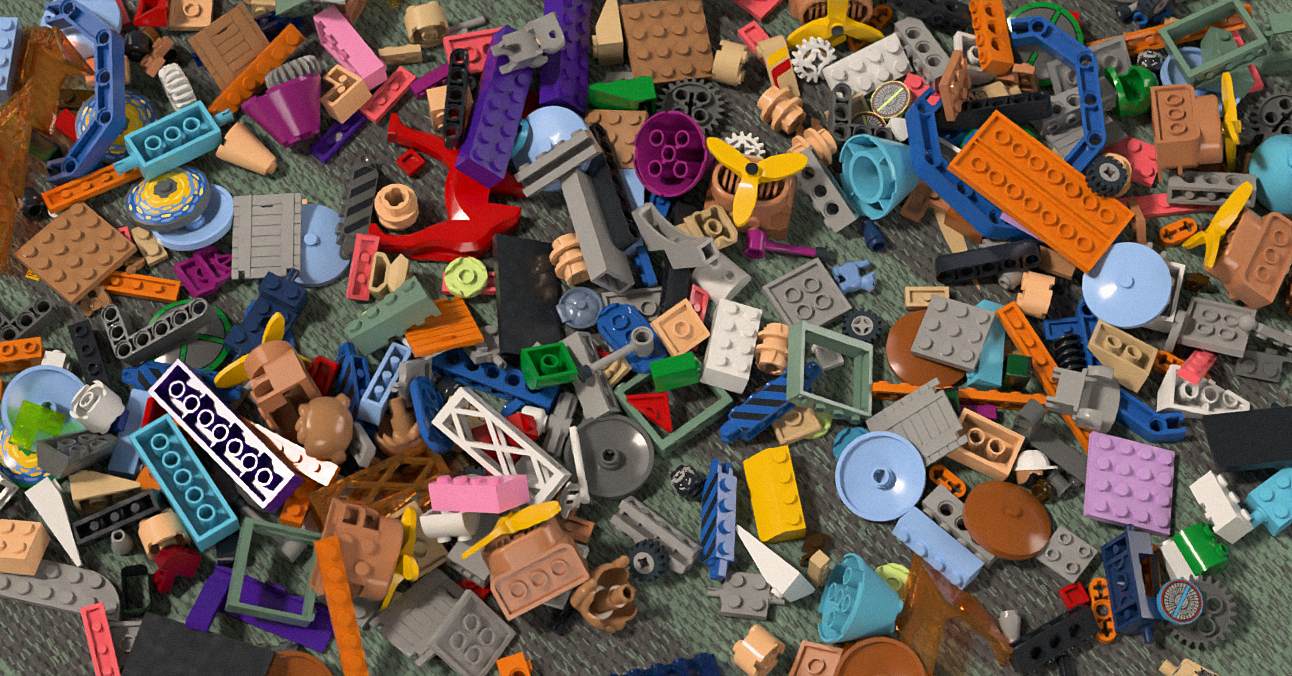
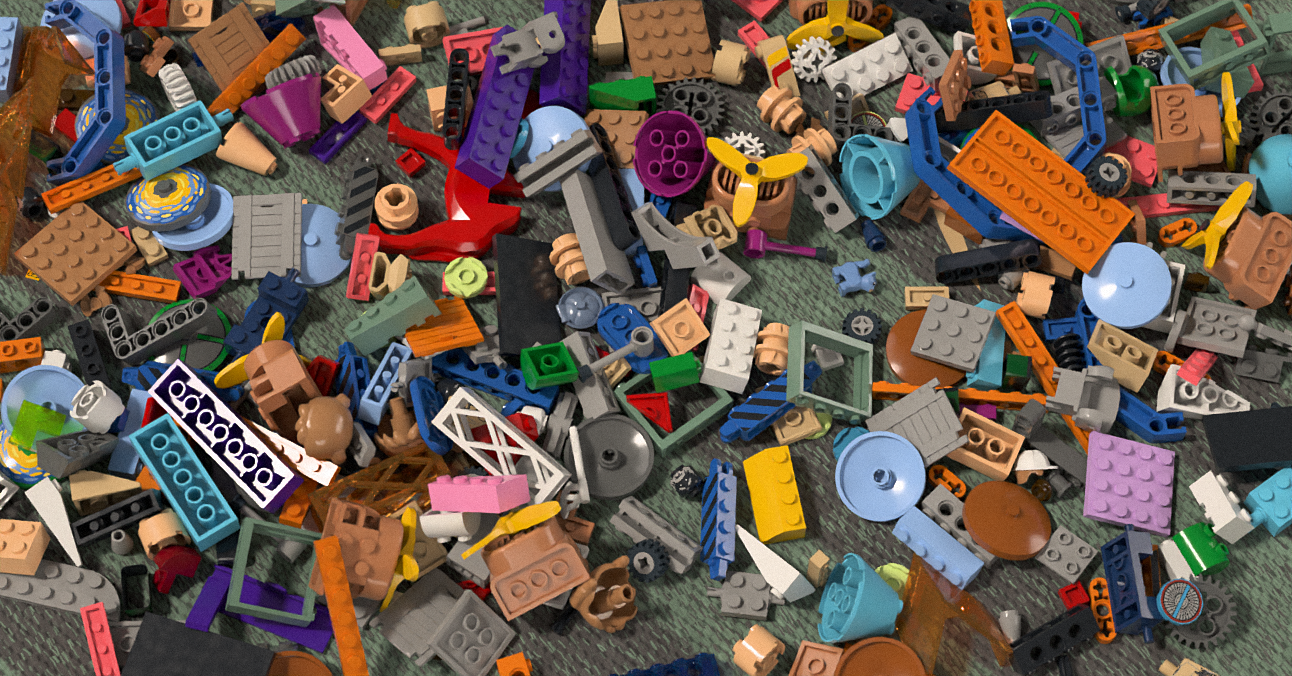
(431, 80): magenta piece -> none
(807, 296): light grey plate -> none
(813, 542): dark brown plate -> none
(891, 100): tile -> none

